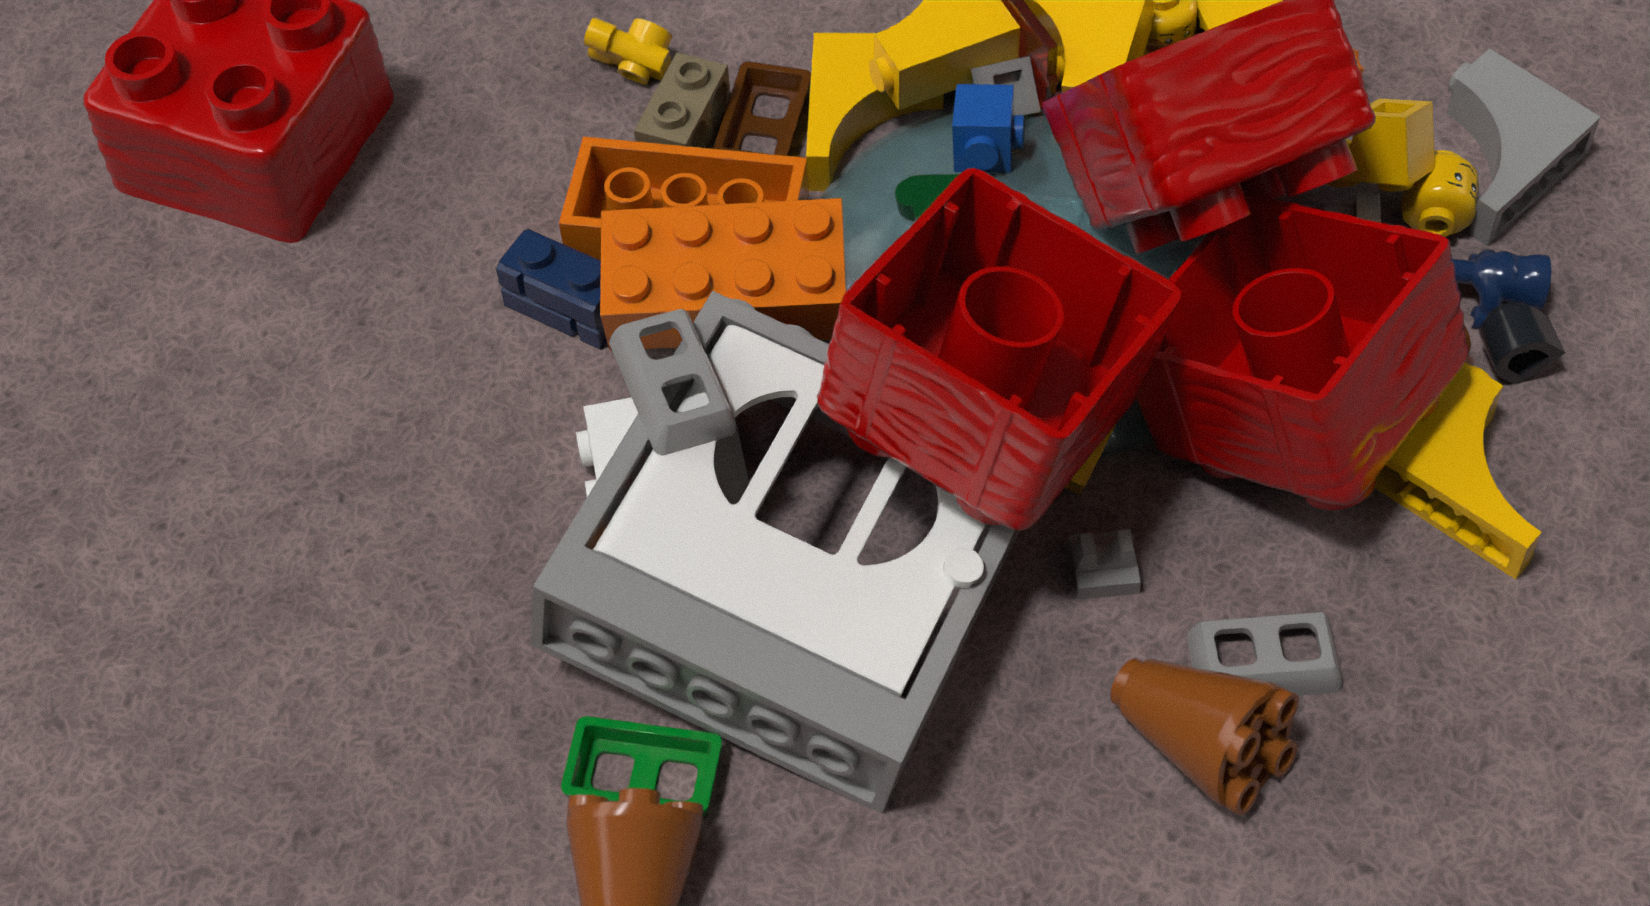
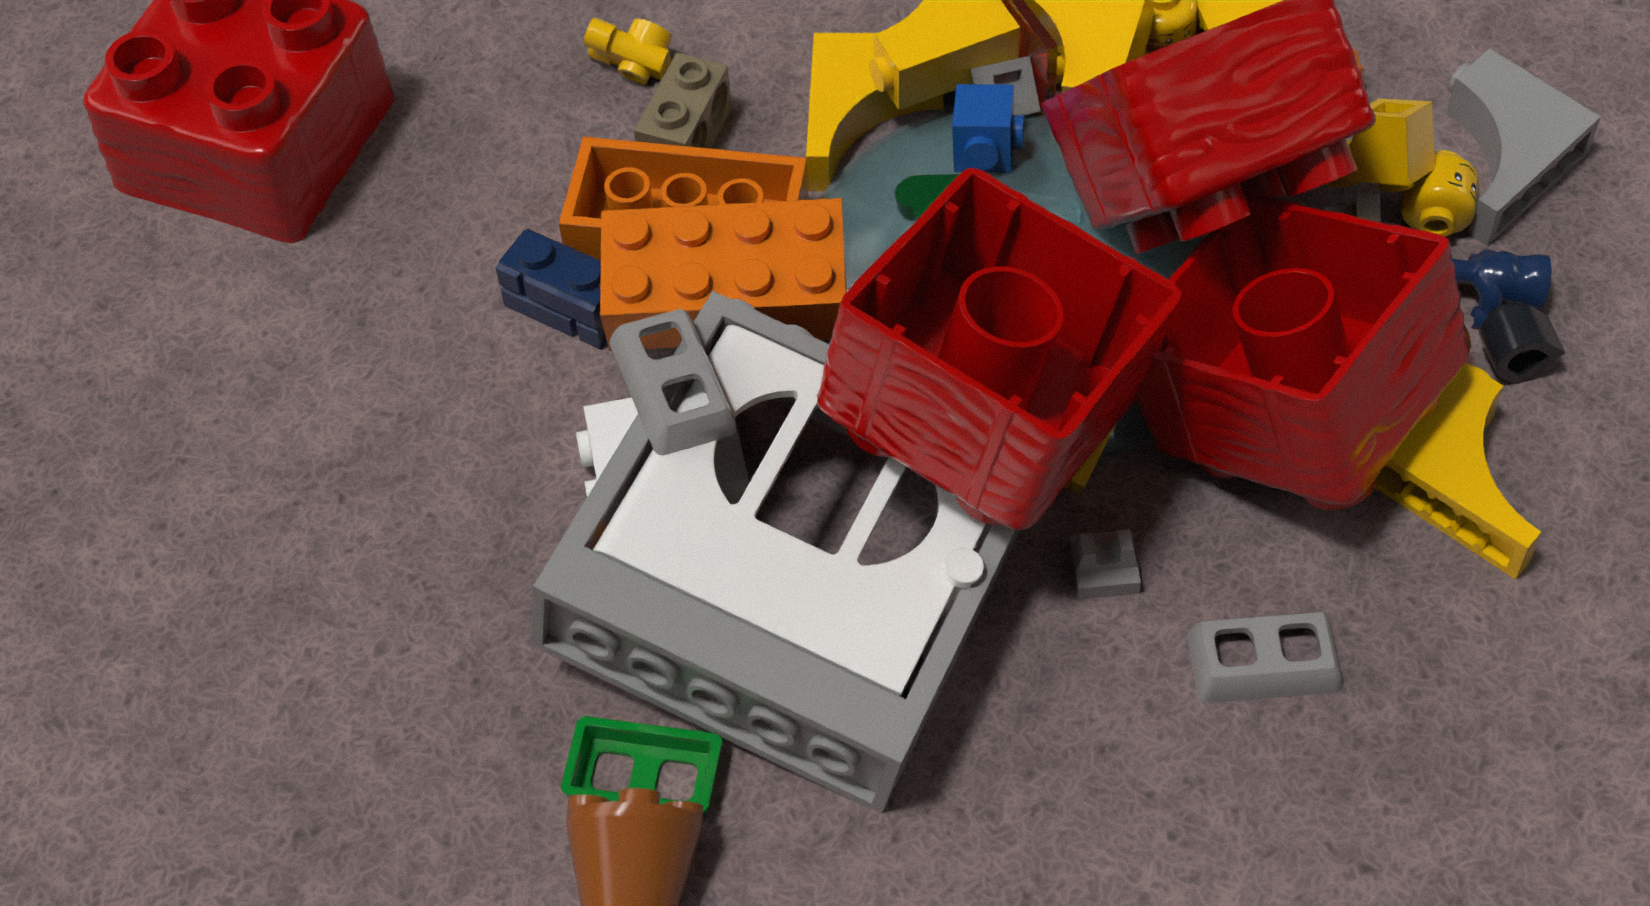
(763, 80): reddish brown piece -> none
(1211, 725): dark orange cone -> none

